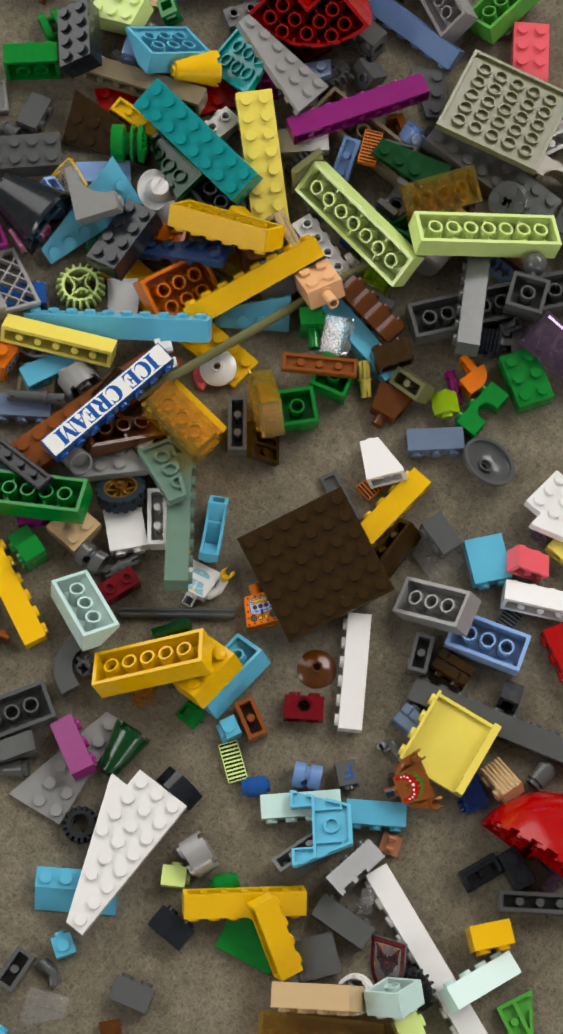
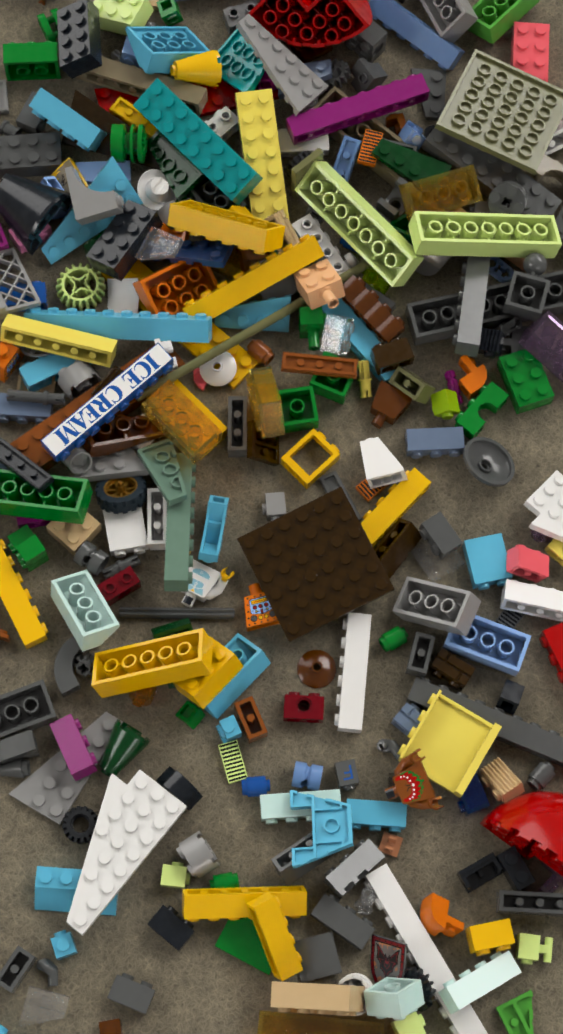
(65, 118): none -> medium azure brick
(159, 245): none -> clear wing
(260, 352): none -> dark orange brick
(274, 505): none -> light grey brick
(297, 472): none -> yellow window
(393, 639): none -> green brick
(436, 918): none -> orange brick
(529, 947): none -> yellowish green brick

